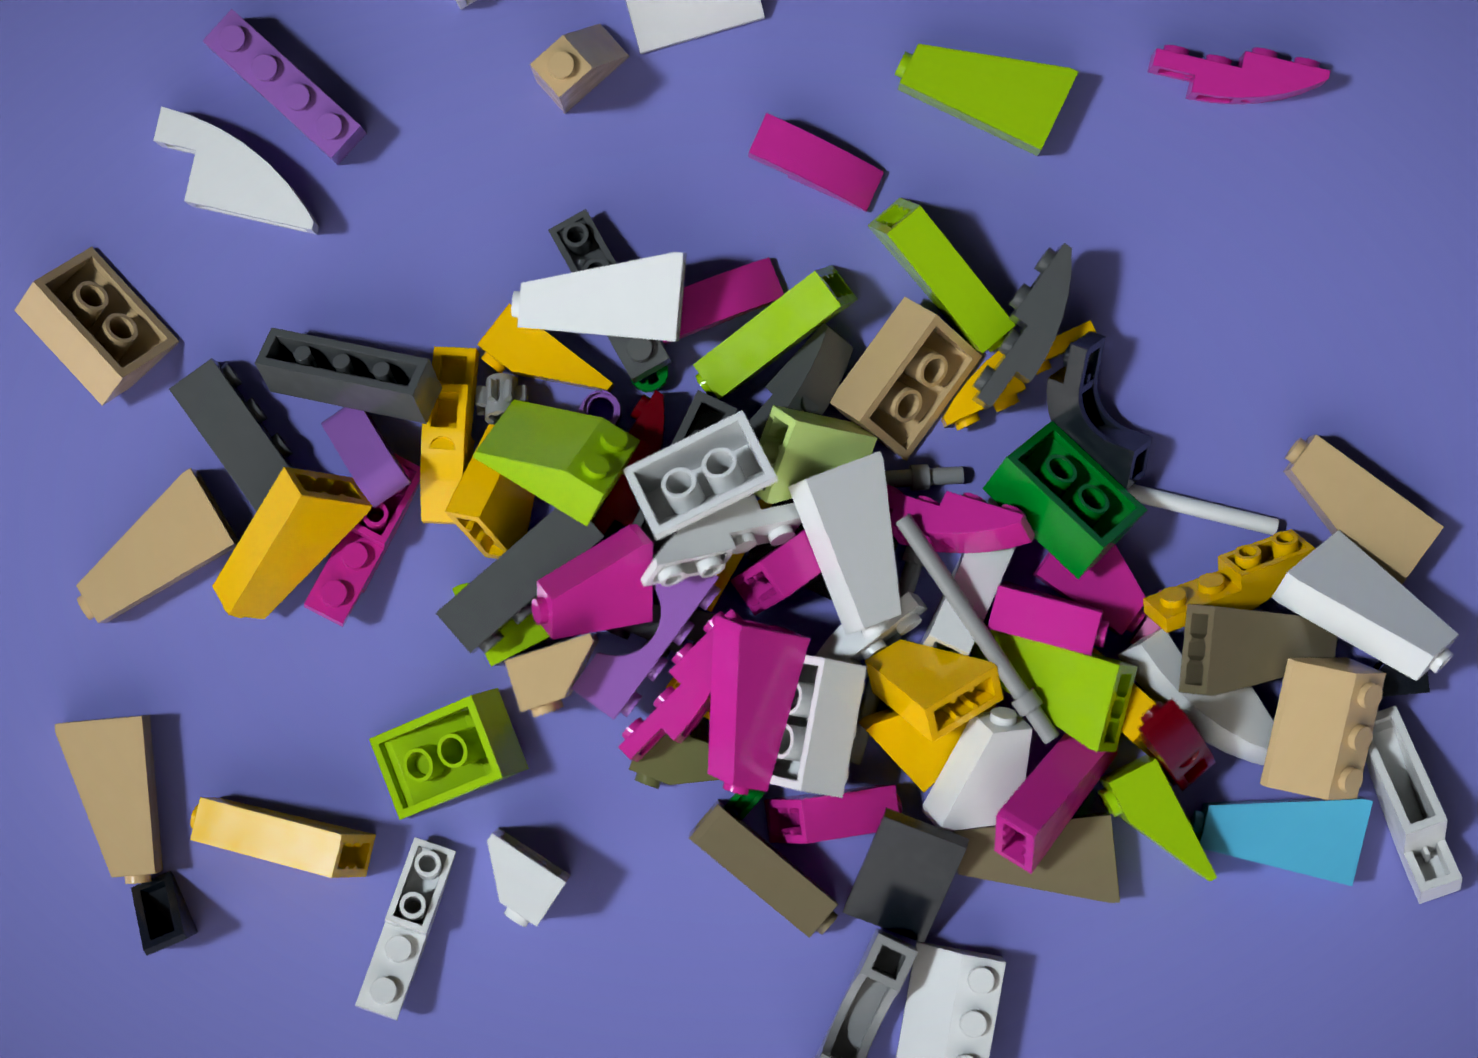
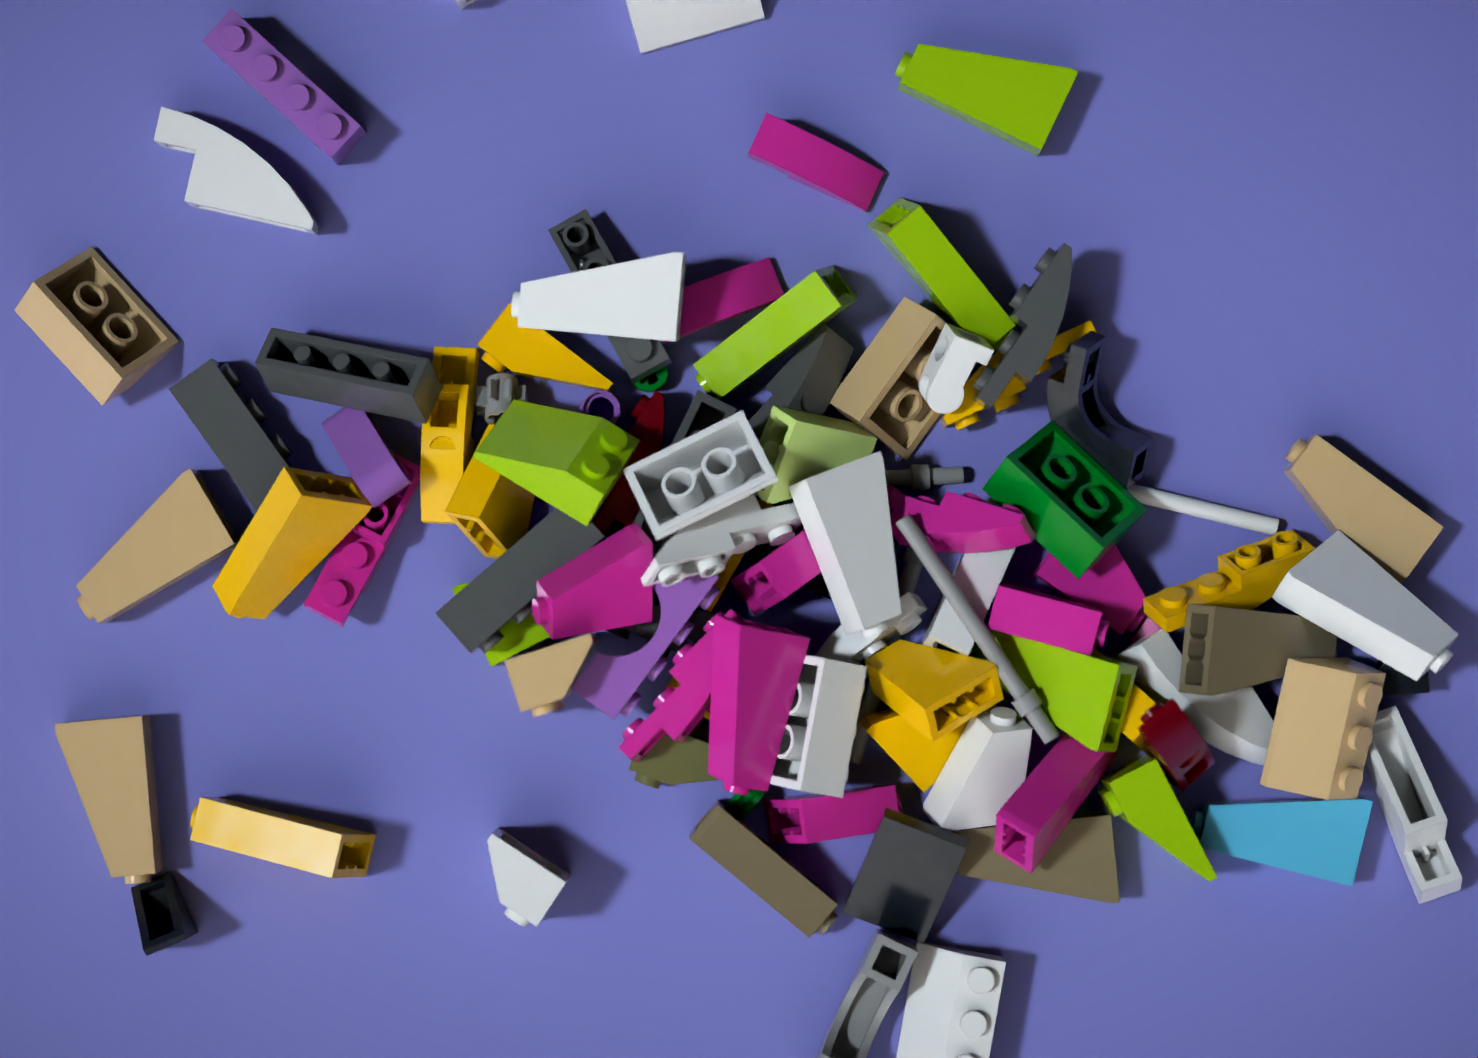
(406, 929): white slope -> none
(448, 753): lime slope -> none
(577, 64): tan slope -> none
(951, 366): none -> white leg
(1255, 80): dark pink slope -> none

